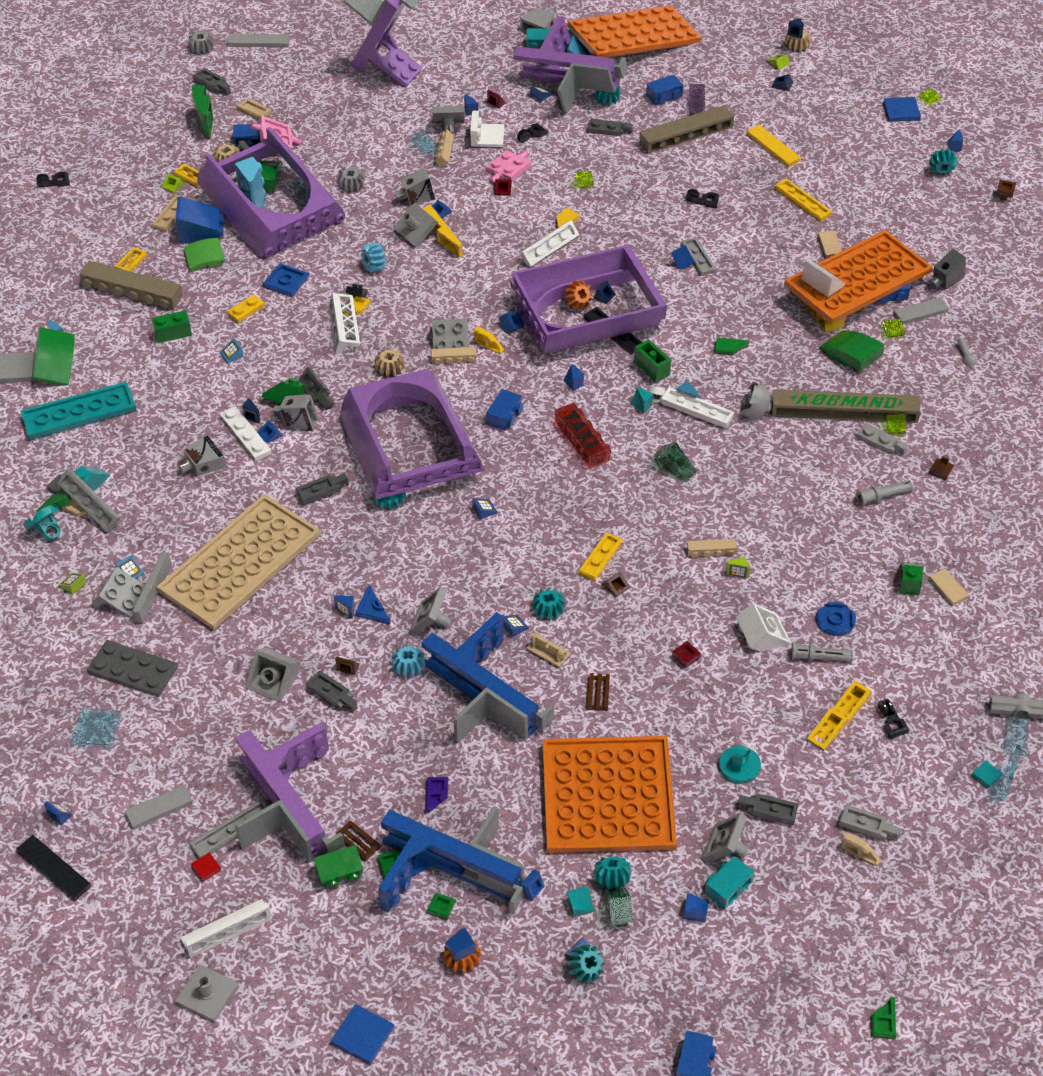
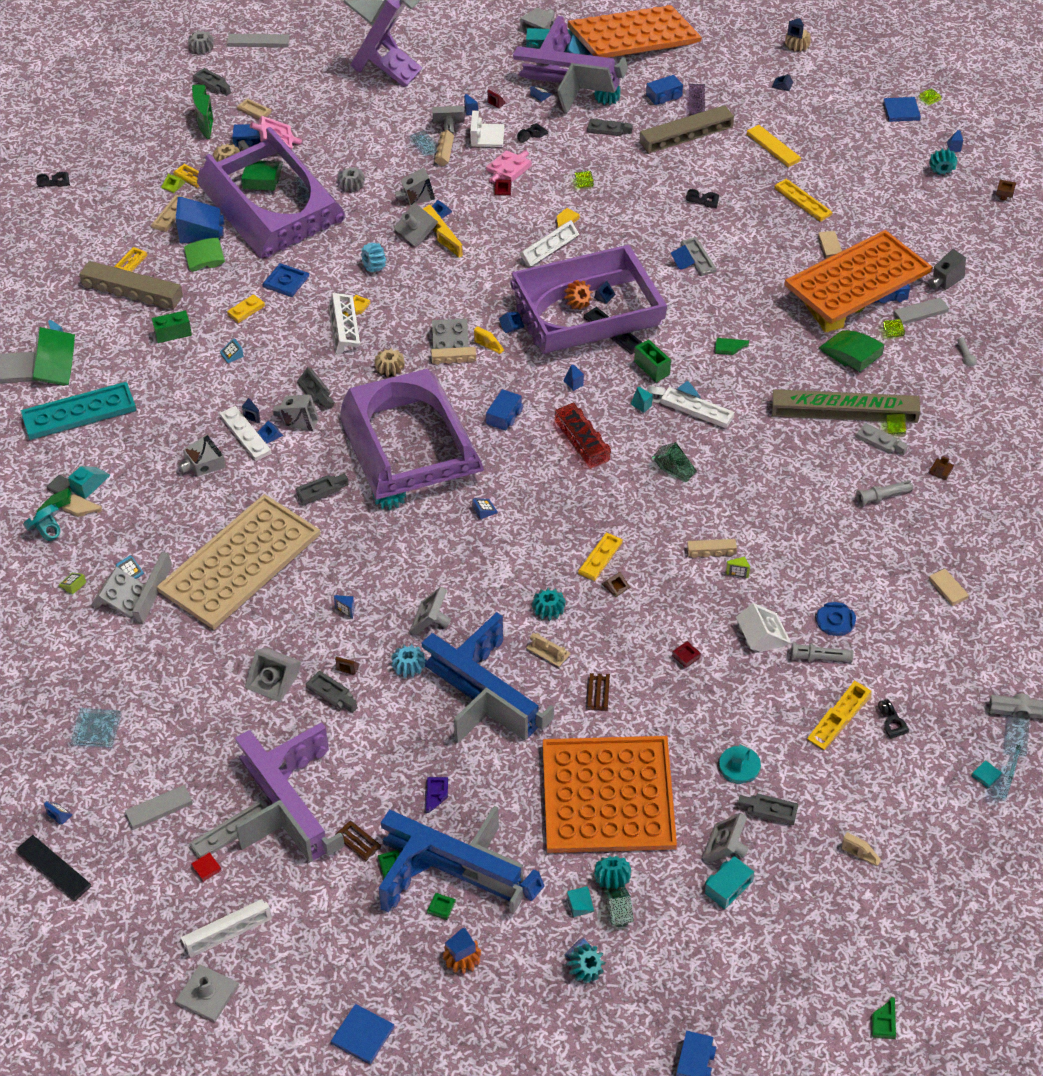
(88, 500): light grey tile -> none
(132, 668): dark grey plate -> none
(251, 181): medium azure slope -> none
(285, 388): green slope -> none
(338, 866): green brick -> none
(356, 289): black plate -> none
(371, 608): blue tile -> none
(514, 625): blue slope -> none
(695, 908): blue slope -> none
(758, 400): light grey cylinder -> none
(779, 61): lime slope -> none
(820, 278): white slope -> none
(868, 823): light grey hinge -> none
(911, 578): green slope -> none

